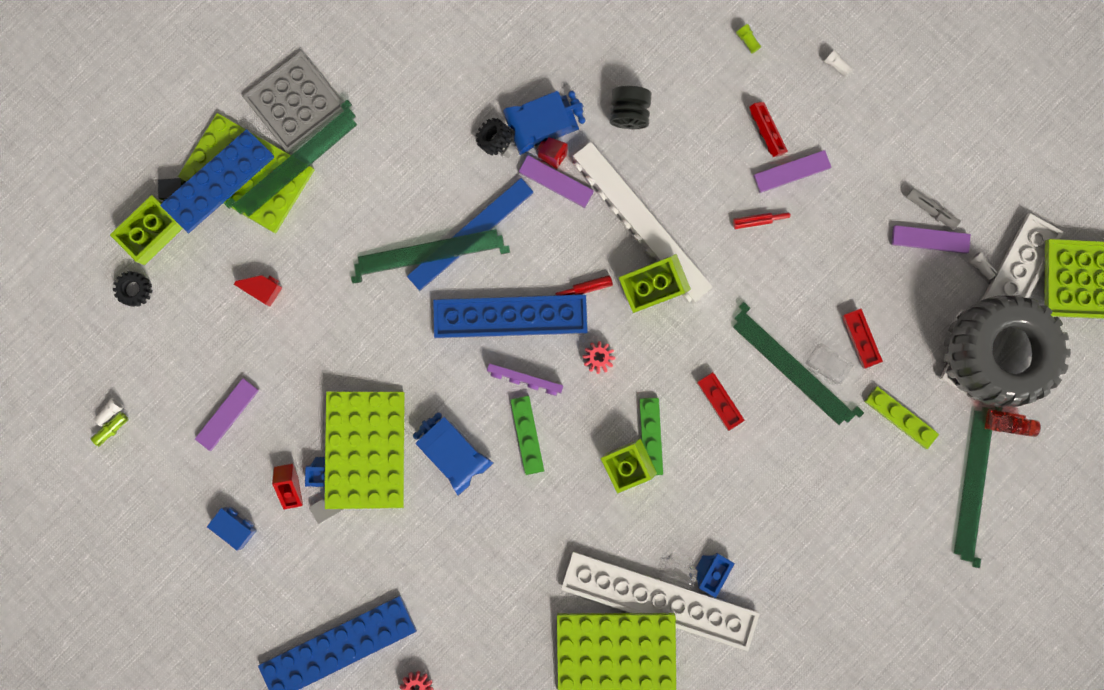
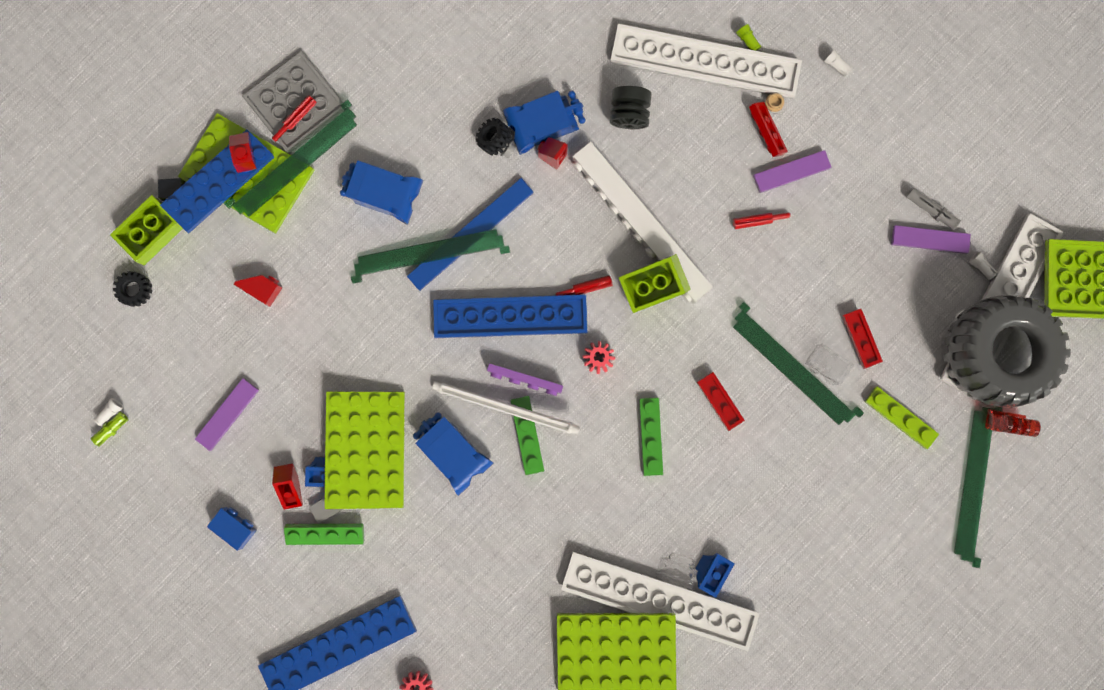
(242, 152): none -> red slope
(299, 112): none -> red axle
(324, 534): none -> bright green plate
(381, 190): none -> blue piece
(506, 408): none -> white piece
(556, 181): medium lavender tile -> none
(628, 466): lime brick -> none
(706, 60): none -> white plate
(774, 102): none -> tan plate

